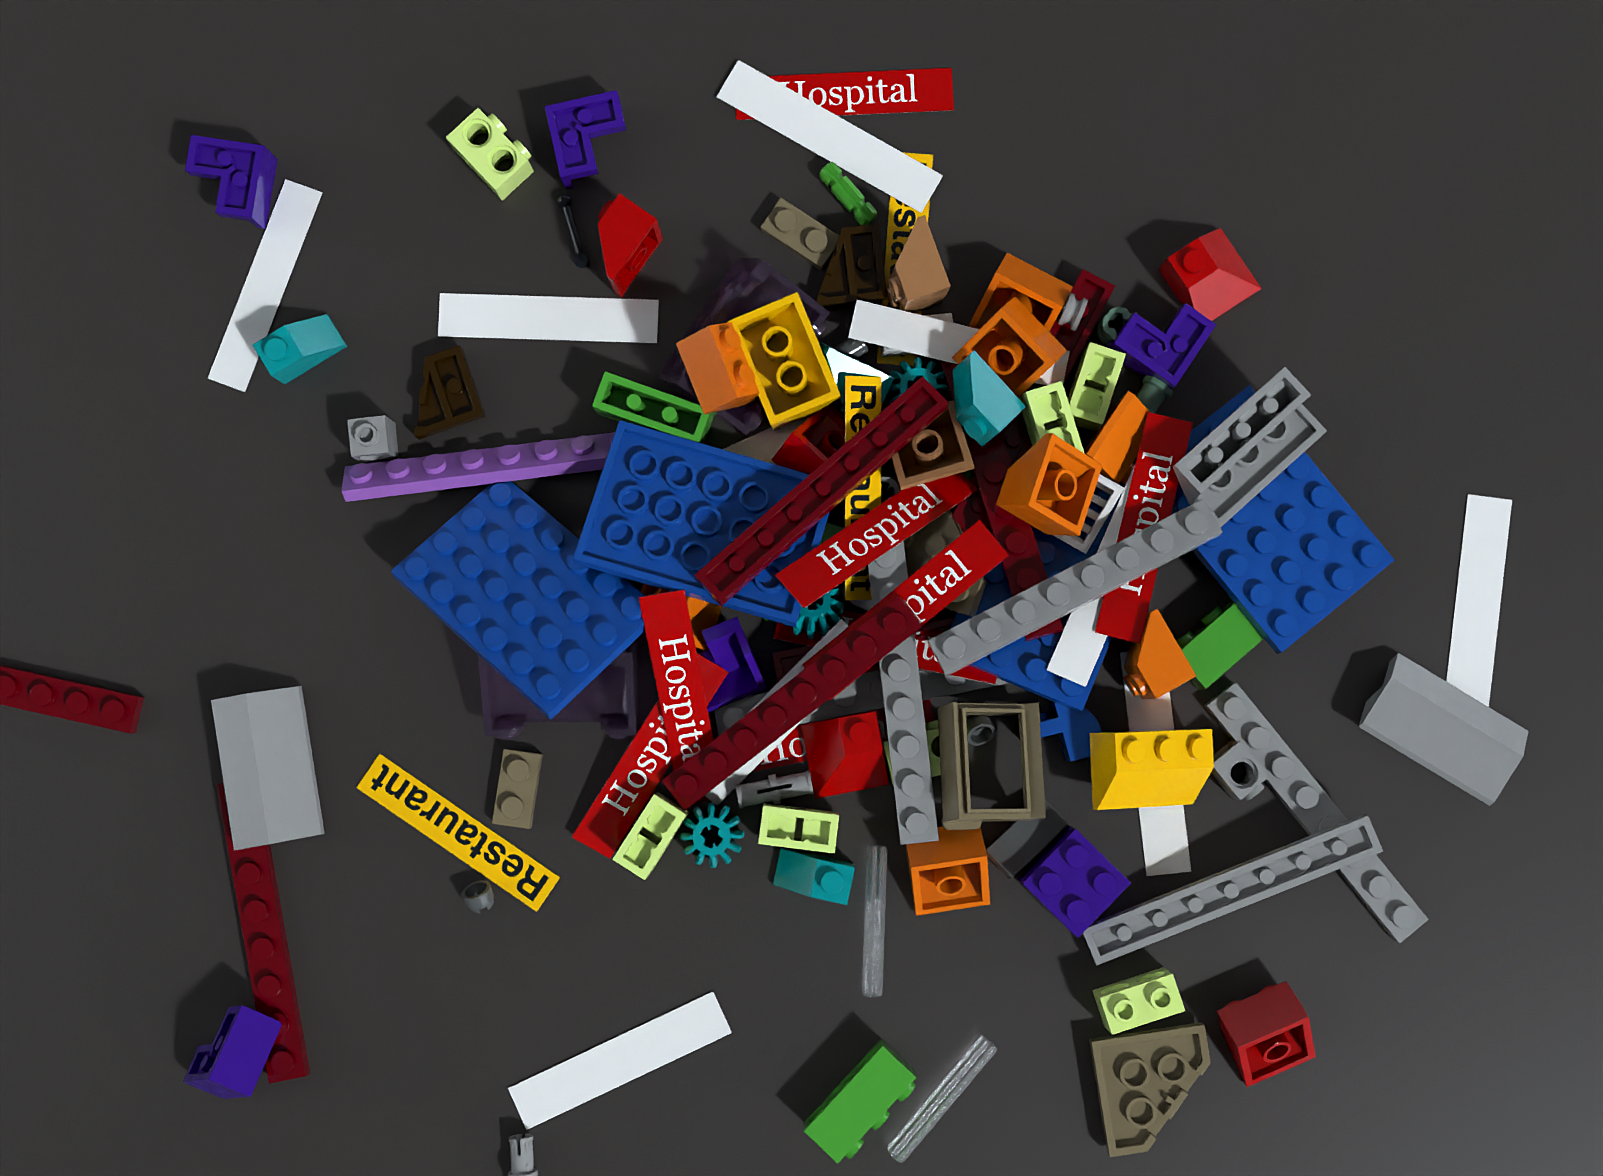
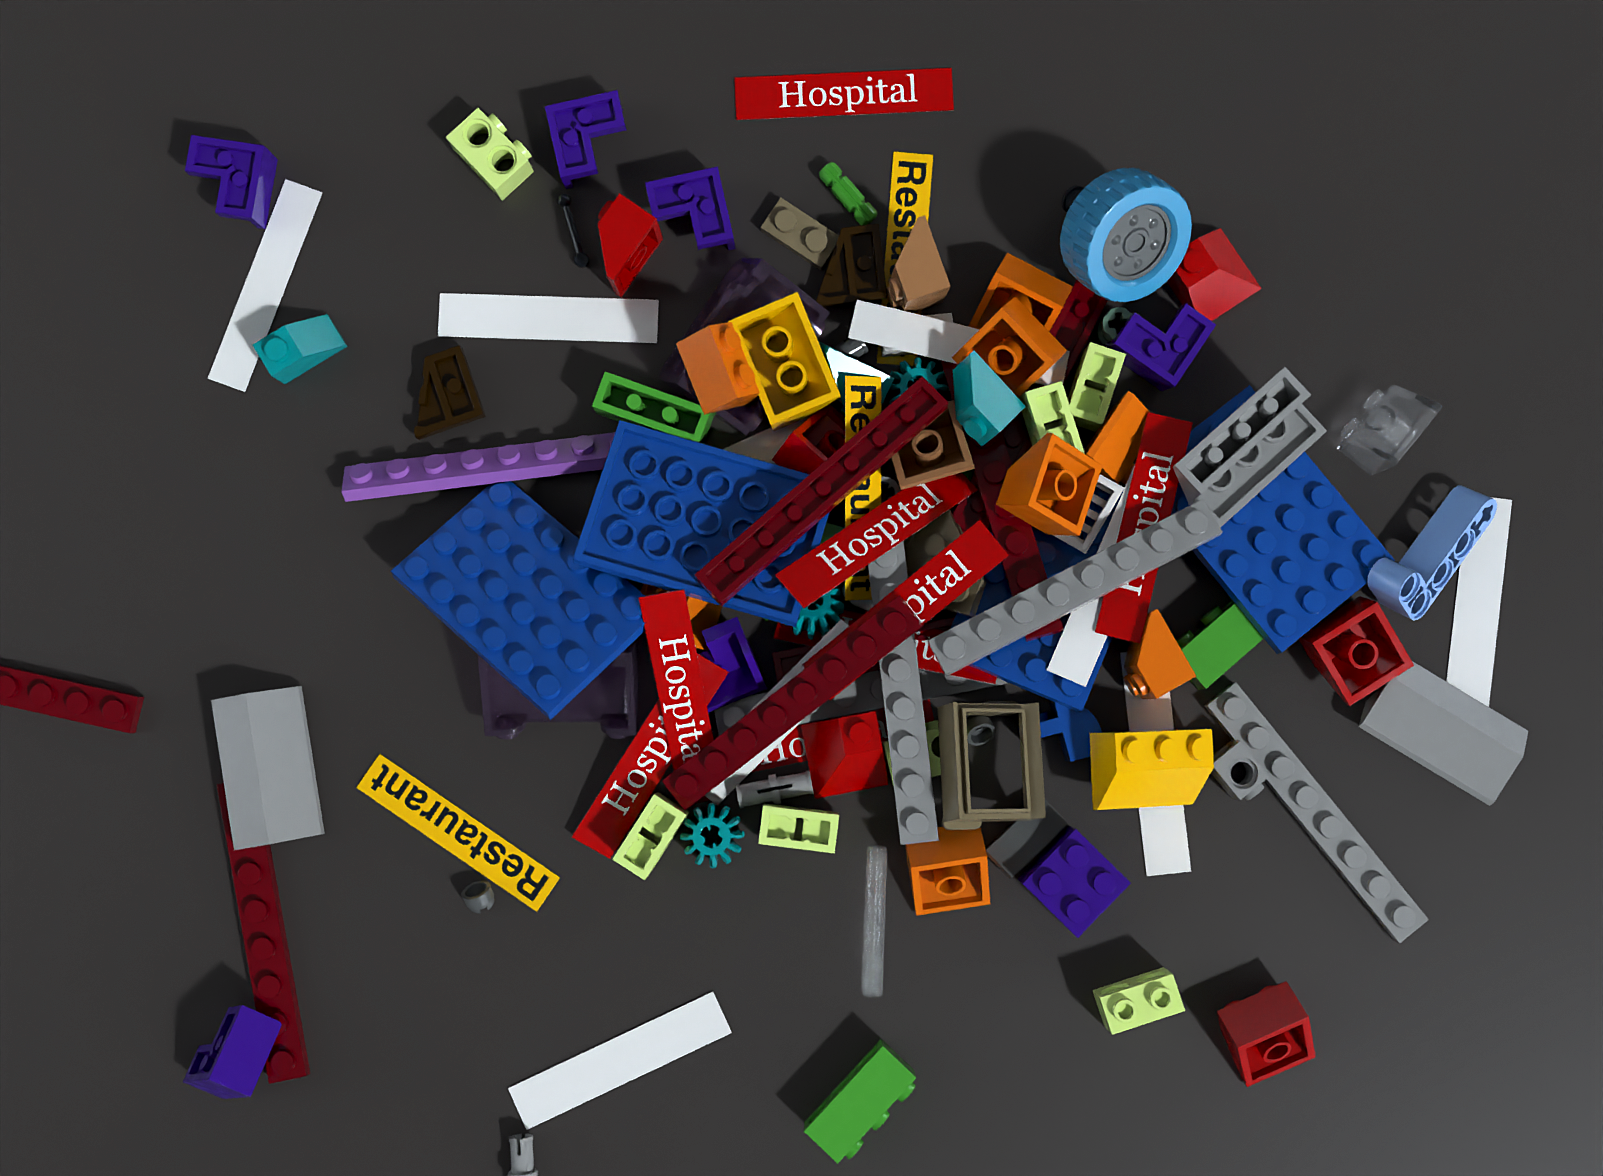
(373, 439): light grey brick -> none
(517, 788): dark tan plate -> none
(695, 195): none -> dark purple panel
(814, 875): teal slope -> none
(829, 136): white sticker -> none
(941, 1099): clear axle -> none
(1072, 311): light grey bush -> none
(1124, 233): none -> dark azure wheel
(1145, 1081): dark tan plate -> none
(1153, 393): sand green bush -> none
(1232, 889): light grey plate -> none
(1356, 649): none -> red slope
(1387, 428): none -> clear slope
(1434, 555): none -> light blue beam

